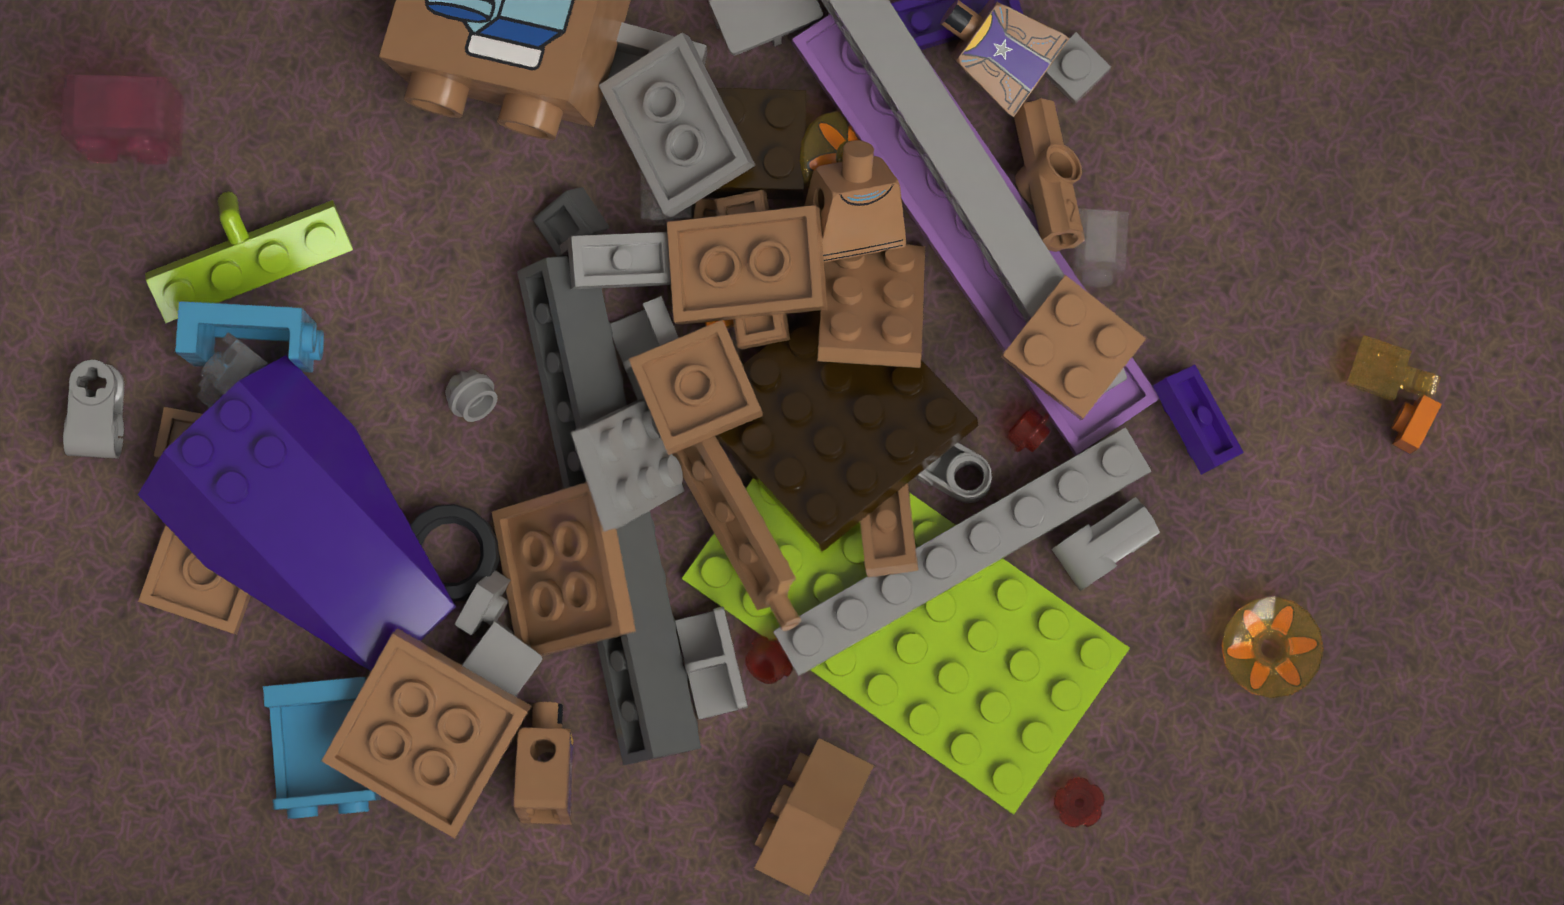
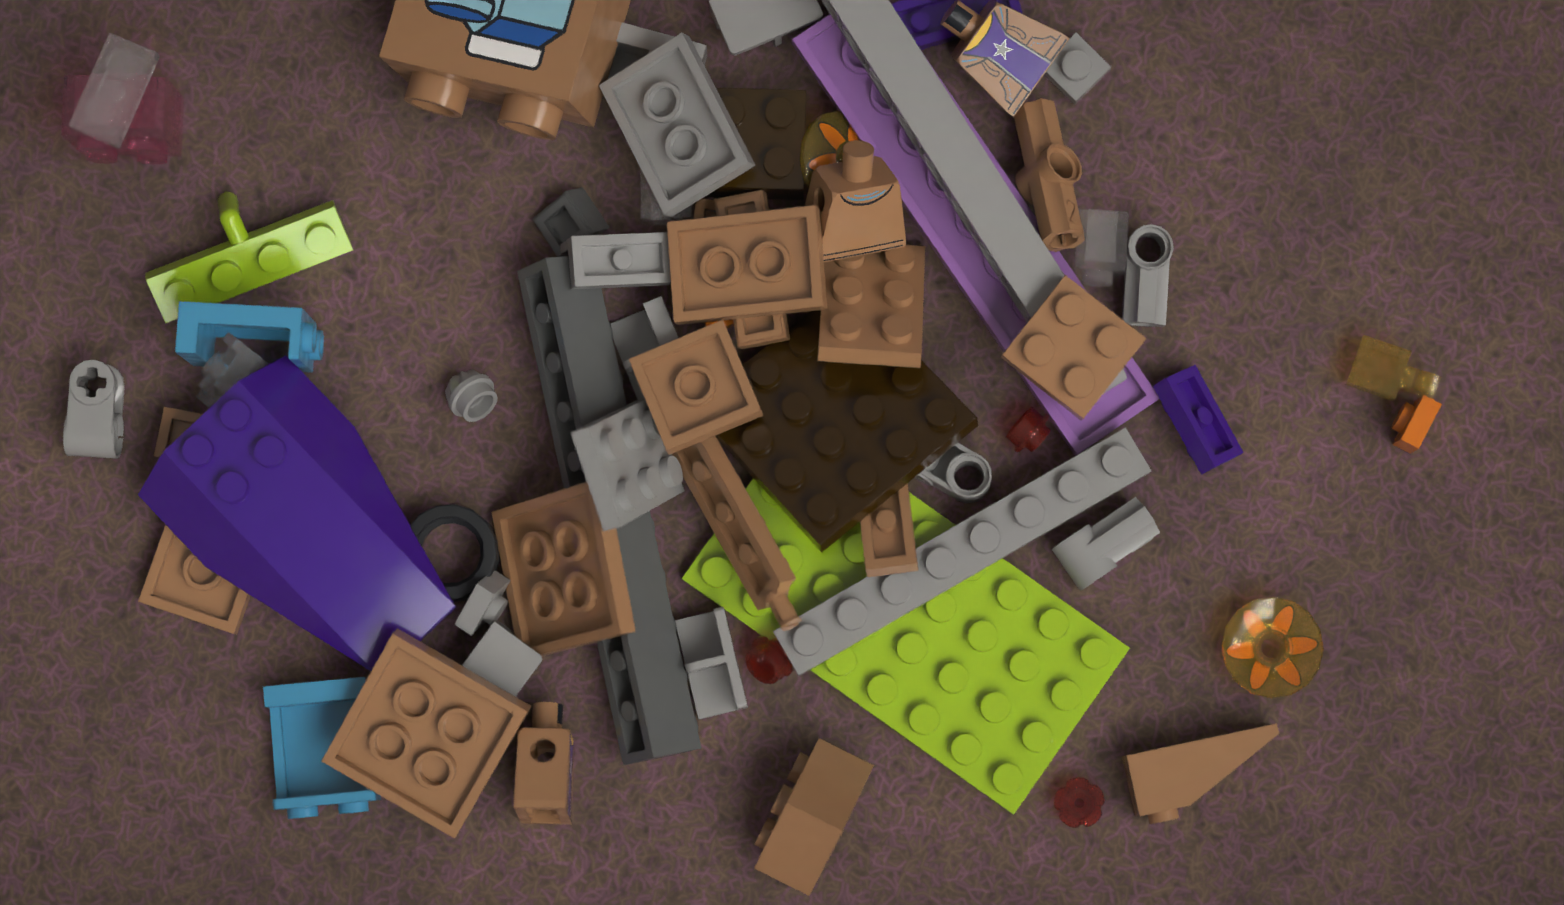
(114, 90): none -> clear plate
(1146, 282): none -> light grey piece
(1184, 772): none -> medium nougat slope

